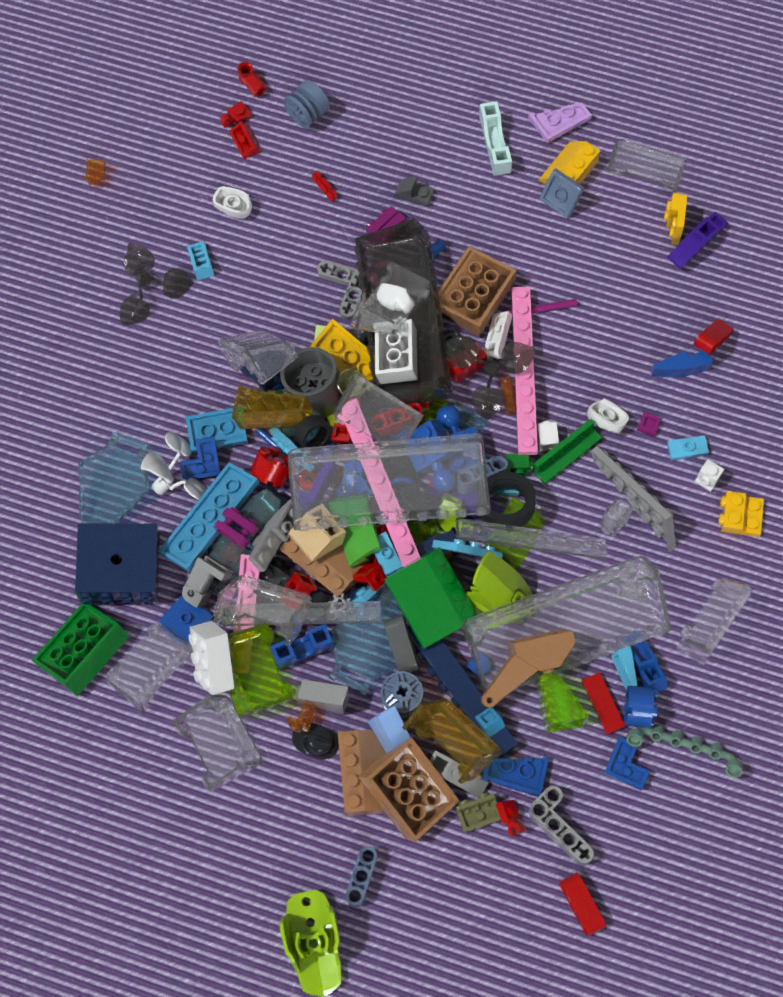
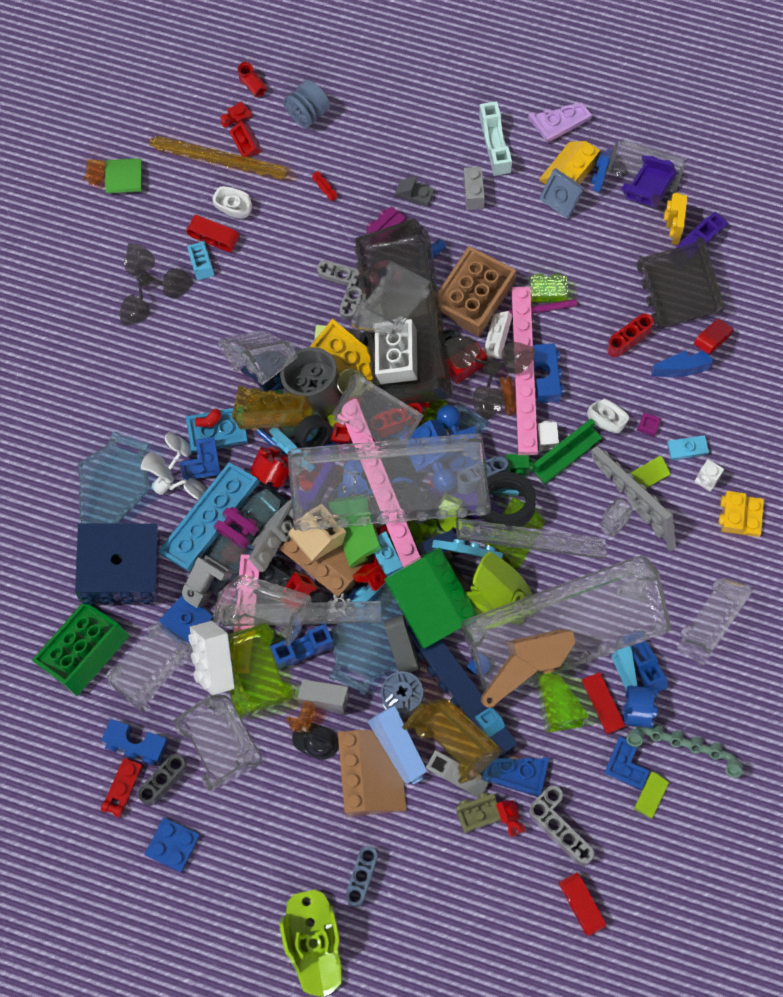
(122, 787): none -> red plate
(123, 175): none -> bright green slope
(150, 749): none -> blue arch
(164, 770): none -> dark grey beam
(172, 845): none -> blue plate
(210, 420): none -> red arm
(212, 156): none -> clear yellow plate
(212, 233): none -> red beam
(395, 298): white piece -> none
(409, 789): medium nougat slope -> none
(473, 188): none -> light grey brick
(548, 288): none -> clear neon green brick
(548, 388): none -> blue arch
(602, 163): none -> blue plate
(634, 328): none -> red beam
(651, 181): none -> dark purple panel
(651, 472): none -> lime slope
(651, 795): none -> lime slope
(680, 284): none -> clear smoke panel

